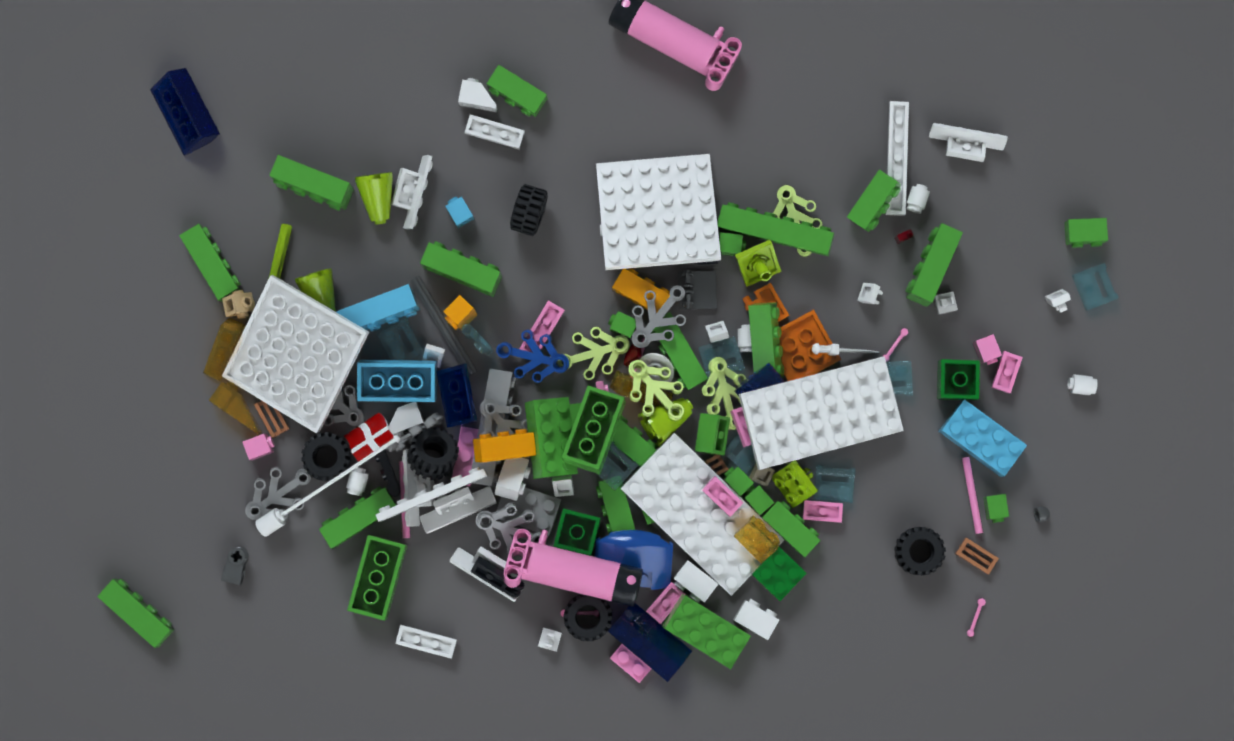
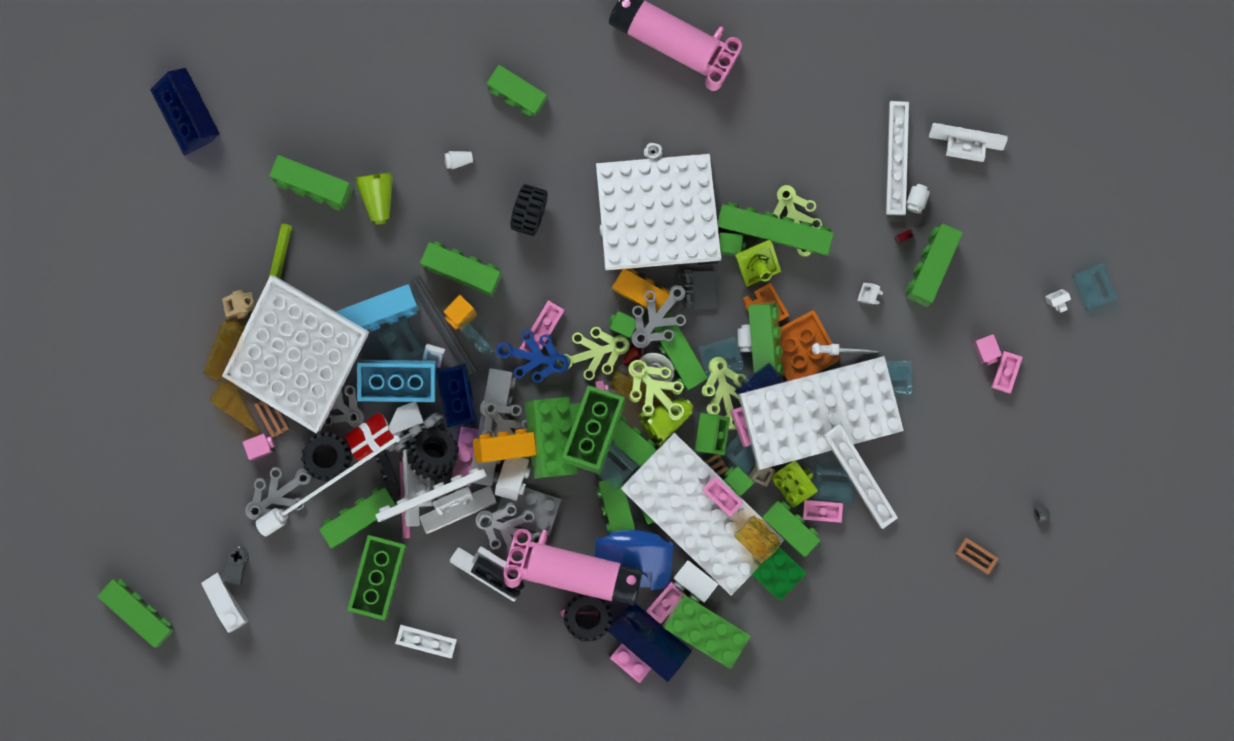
(210, 262): bright green brick -> none
(224, 603): none -> white slope
(319, 287): lime cone -> none
(357, 481): white brick -> none
(410, 189): white bracket -> none
(456, 159): none -> white cone
(459, 211): medium azure brick -> none
(475, 96): white slope -> none
(494, 132): white plate -> none
(549, 639): white tile -> none
(563, 486): white plate -> none
(577, 532): green brick -> none
(653, 146): none -> white plate
(717, 331): white plate -> none
(756, 619): white brick -> none
(758, 499): bright green brick -> none
(860, 476): none -> white plate
(874, 201): bright green brick -> none
(903, 332): bright pink hinge -> none
(936, 551): black tyre -> none
(945, 303): white tile -> none
(958, 379): green brick -> none
(972, 495): bright pink bar -> none
(981, 602): bright pink hinge -> none
(982, 438): medium azure brick -> none
(996, 507): bright green brick -> none
(1082, 384): white brick -> none
(1086, 231): bright green brick -> none

